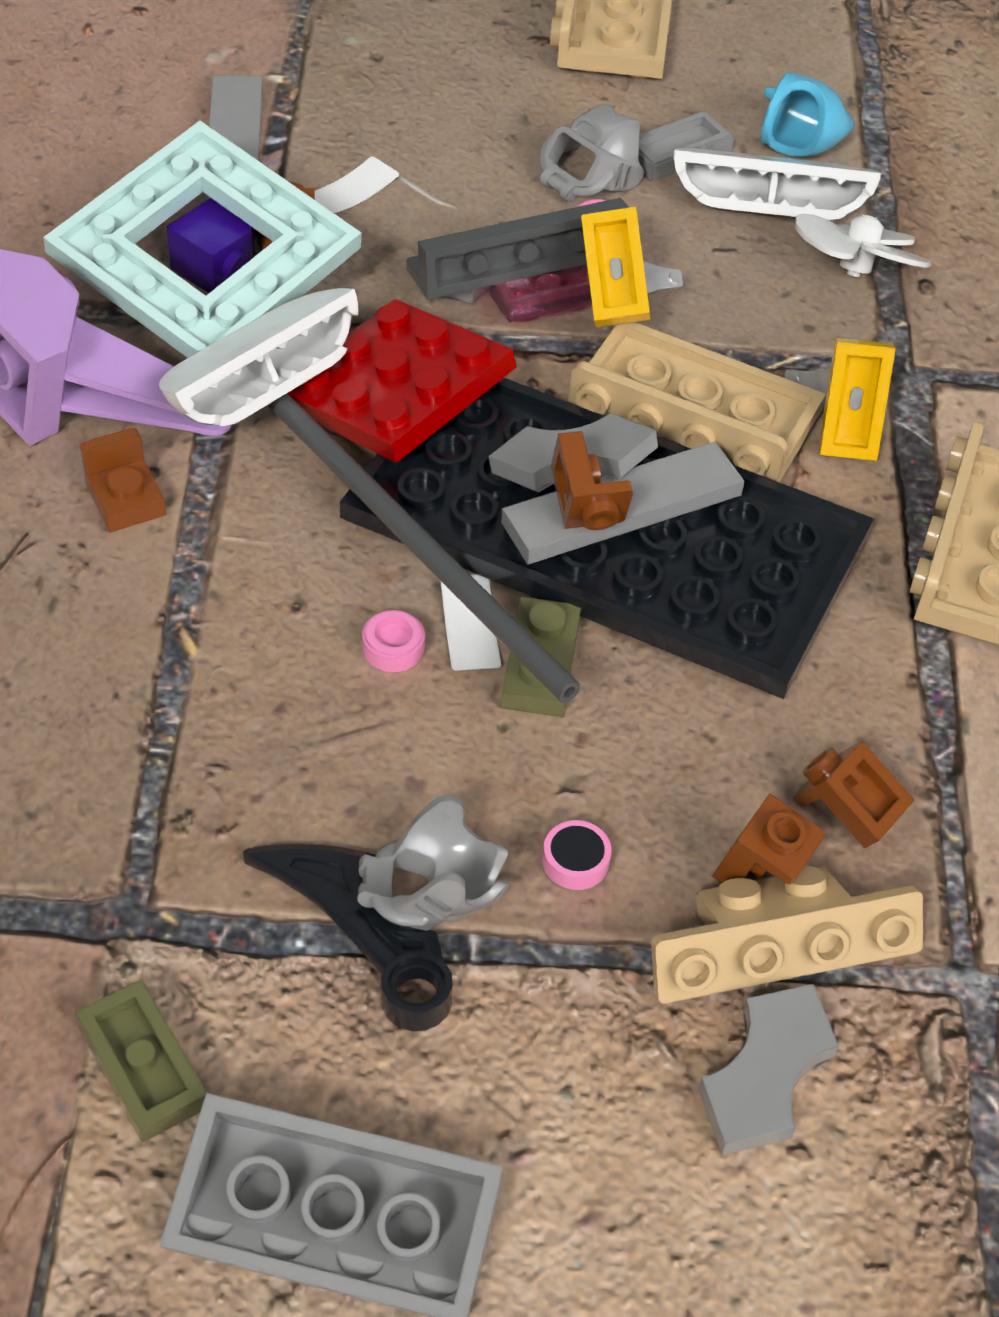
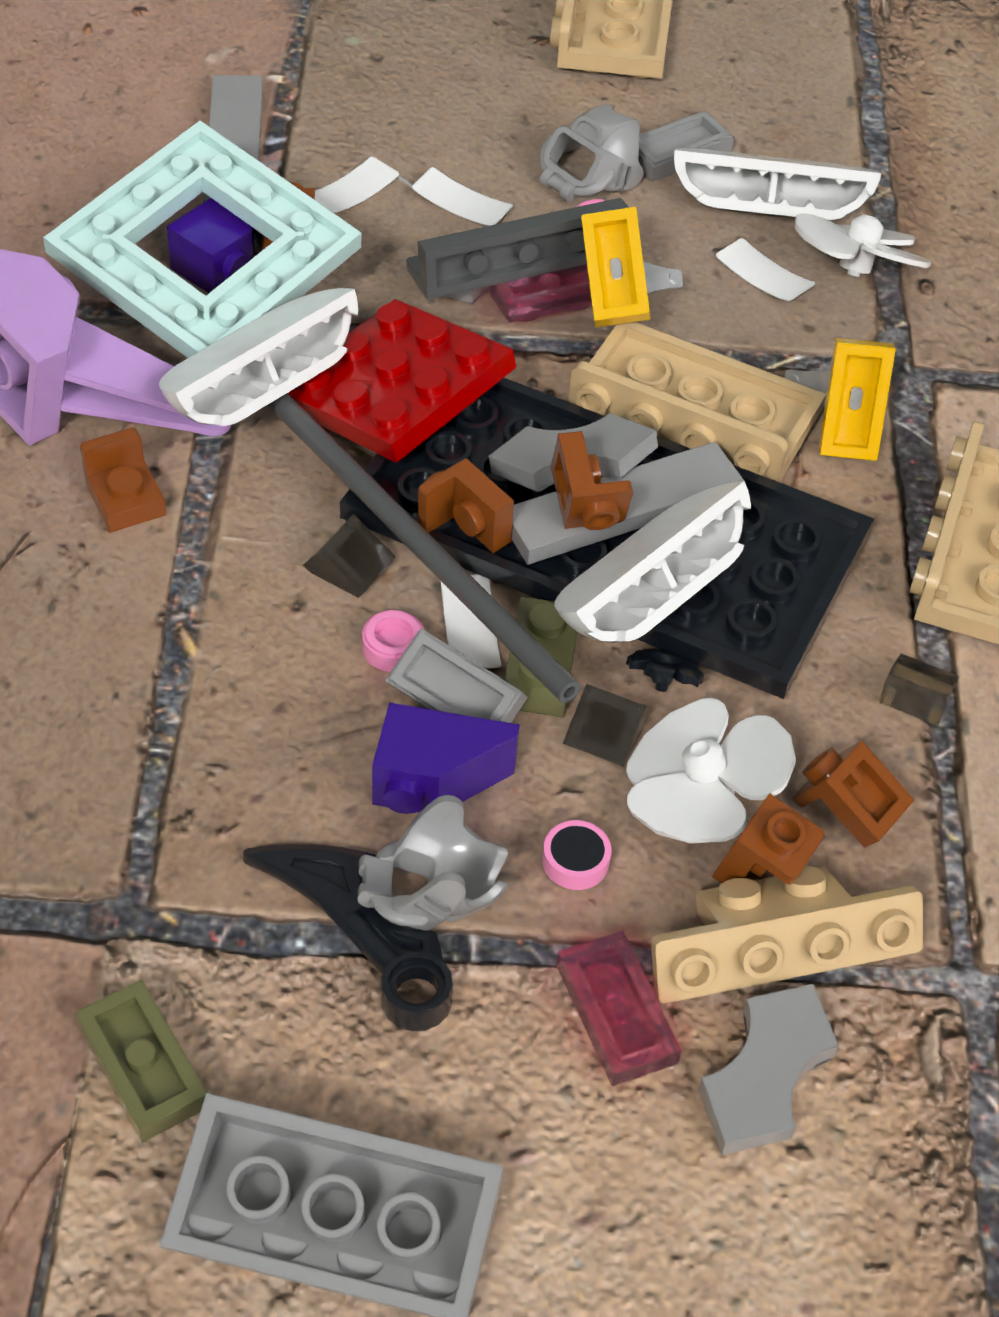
(350, 558): none -> clear smoke slope
(437, 755): none -> dark purple slope
(453, 683): none -> light grey tile
(460, 199): none -> white sticker
(472, 500): none -> dark orange bracket
(606, 725): none -> clear smoke slope
(618, 1008): none -> clear pink plate
(657, 566): none -> white brick
(665, 666): none -> black plant
(690, 781): none -> white piece
(762, 272): none -> white sticker
(804, 117): medium azure piece -> none
(918, 689): none -> clear smoke slope

